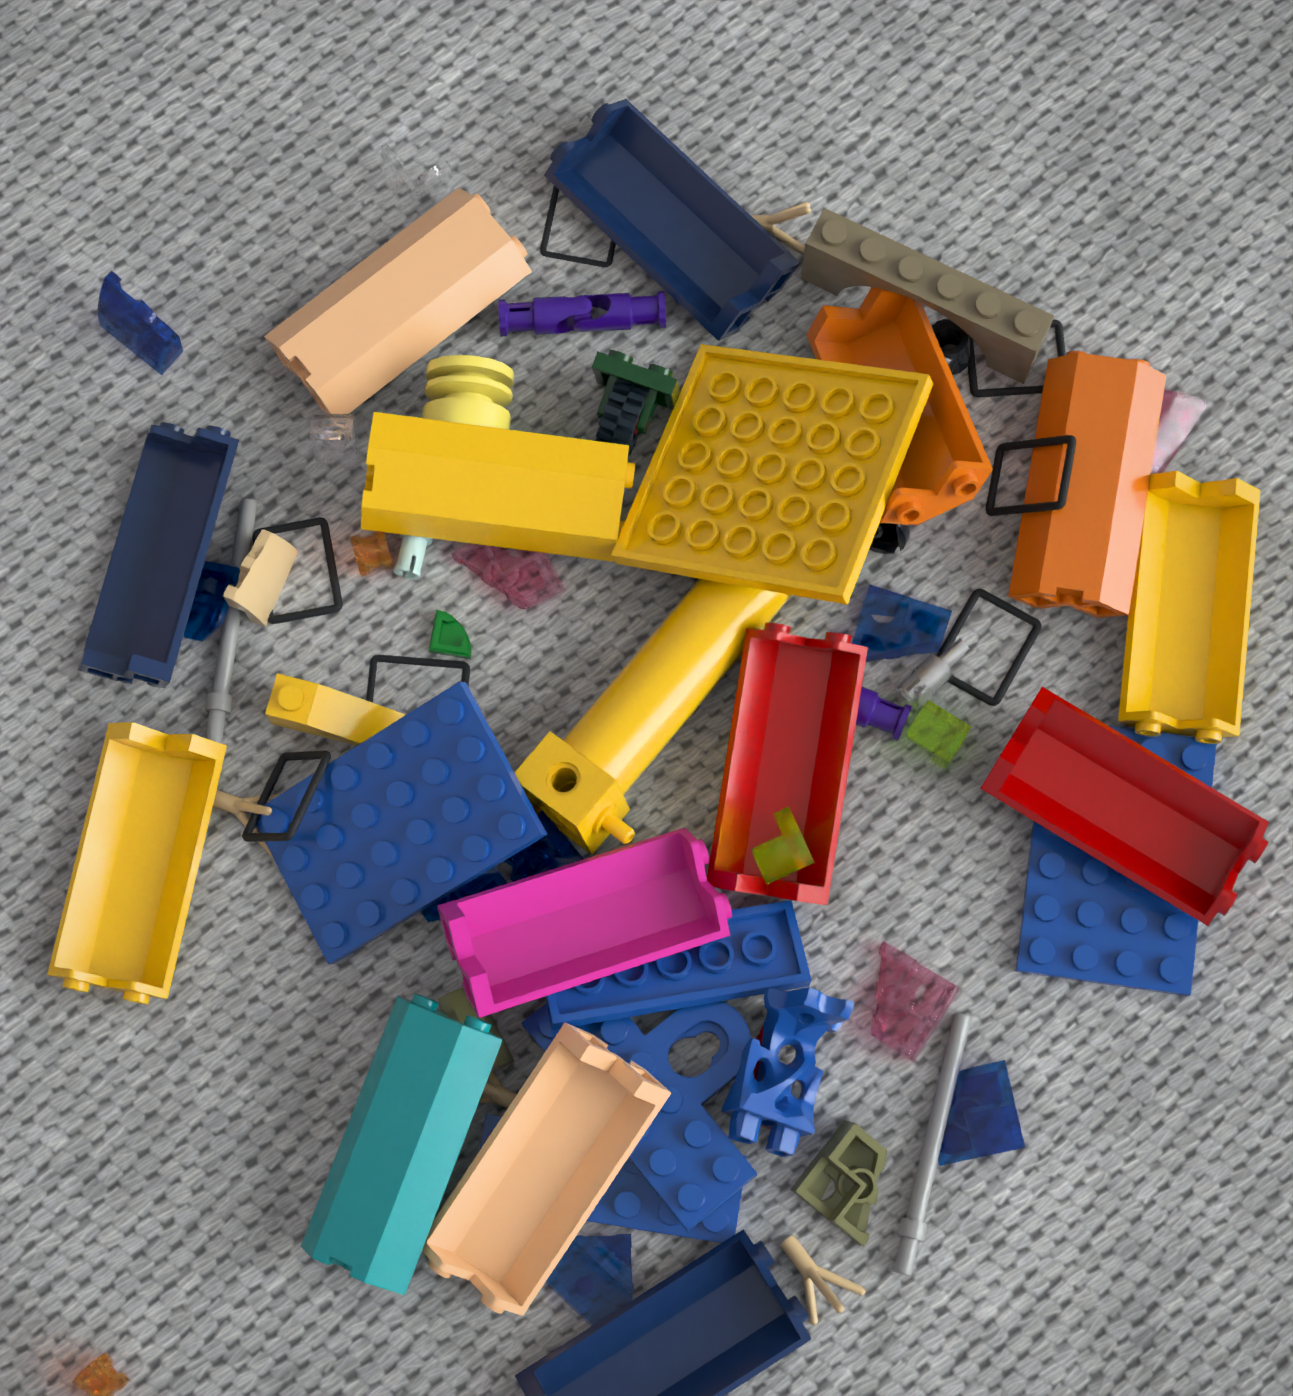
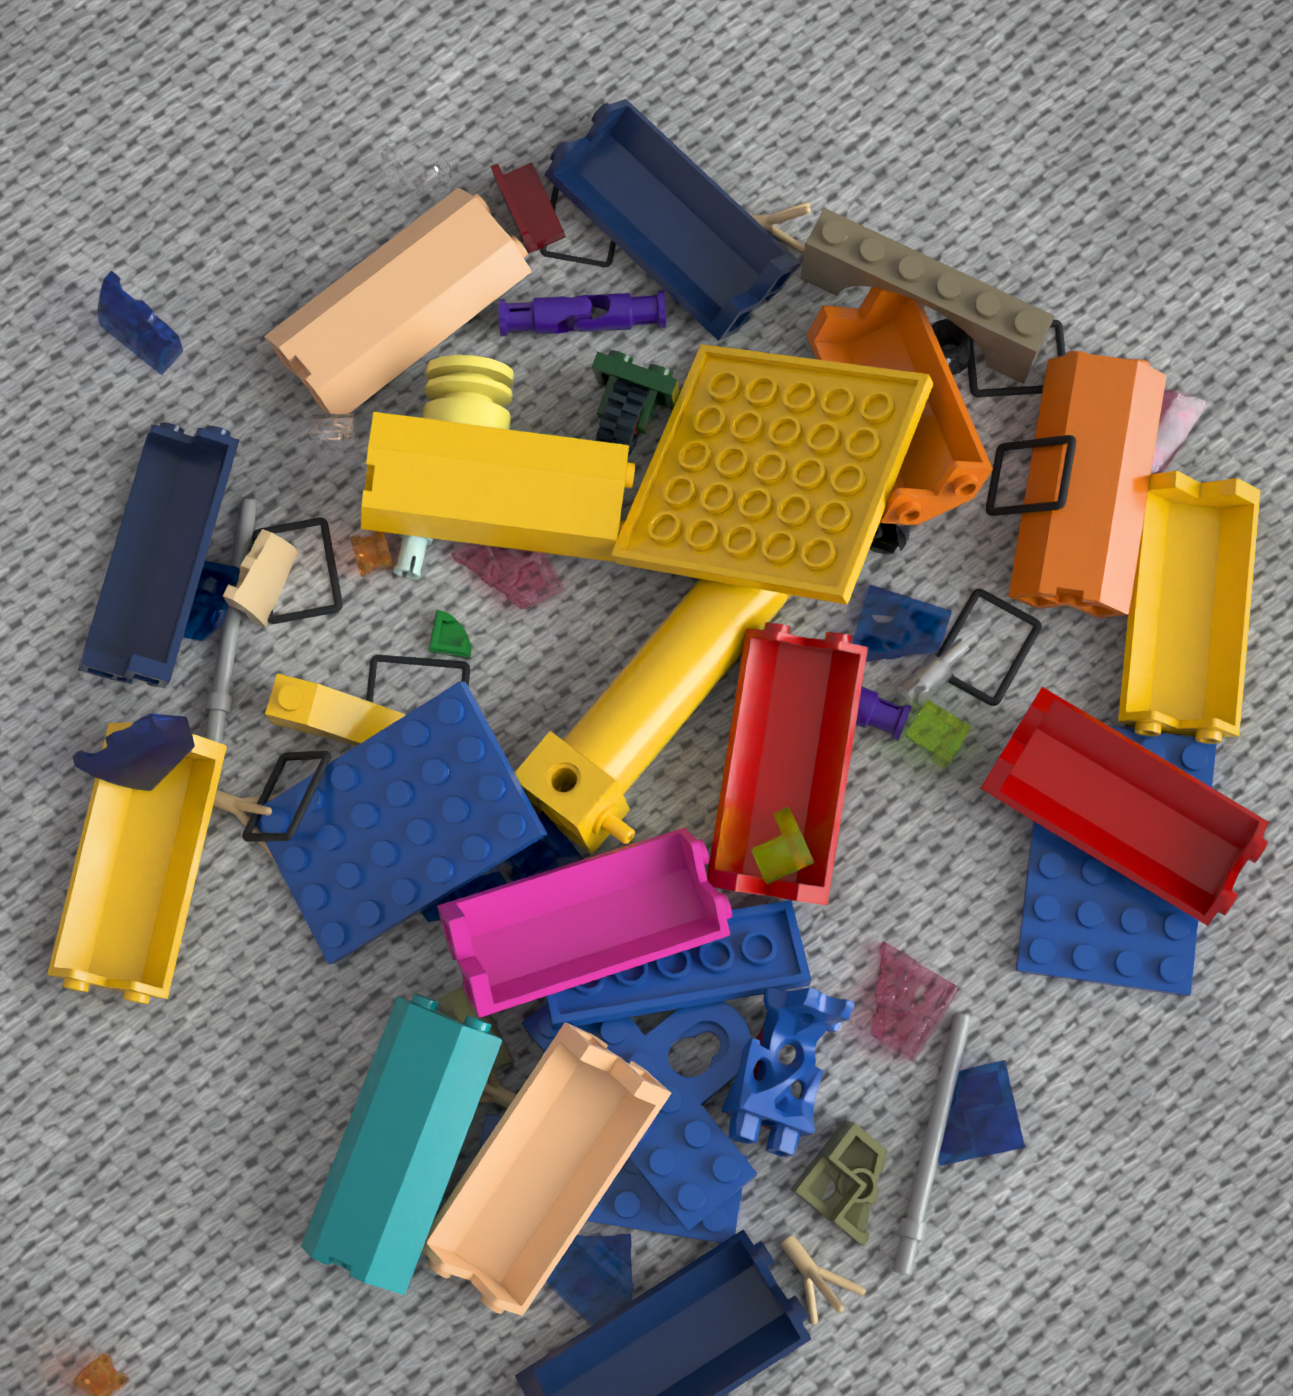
(141, 753): none -> clear blue slope
(529, 206): none -> dark red panel

